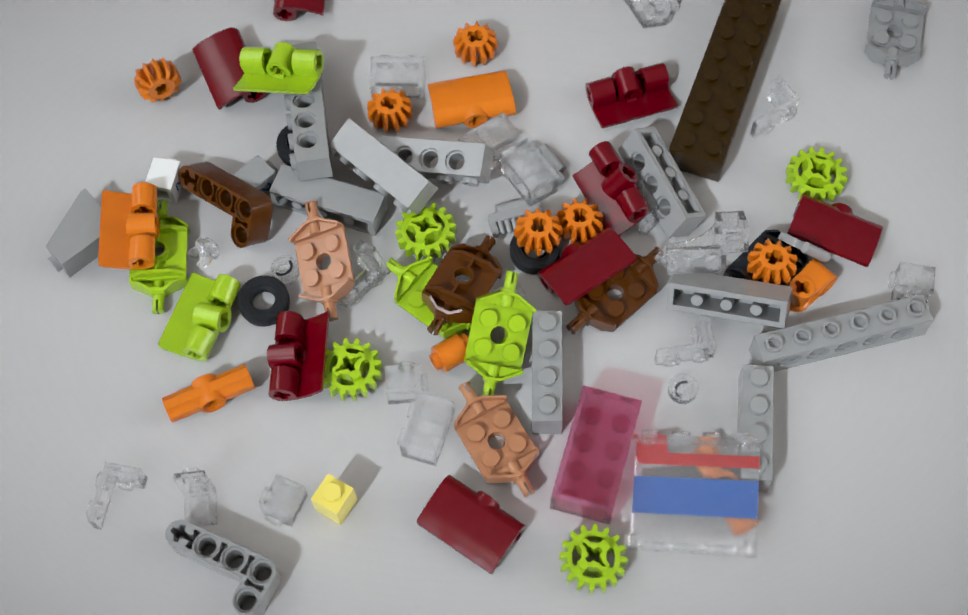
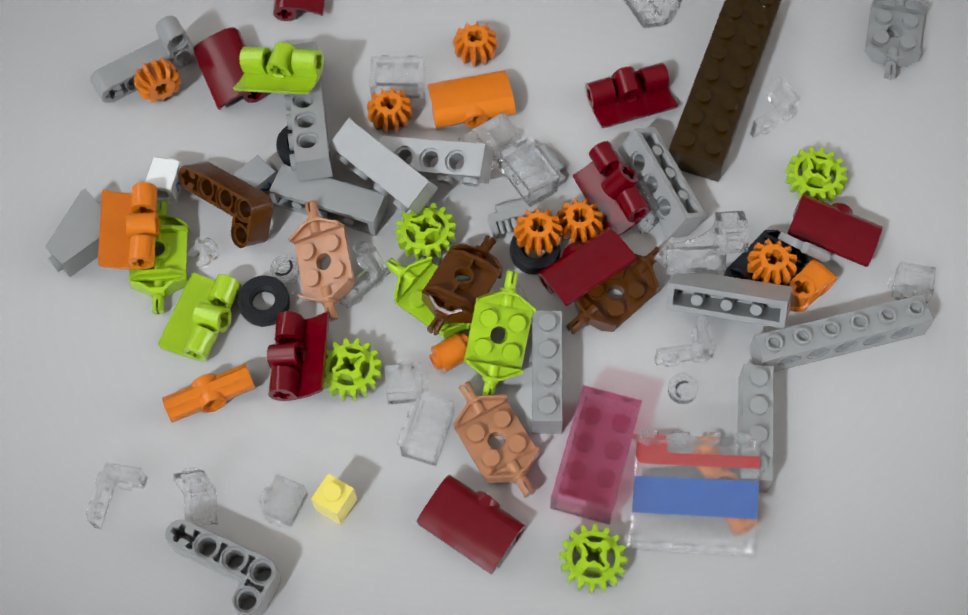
(116, 78): none -> light grey beam

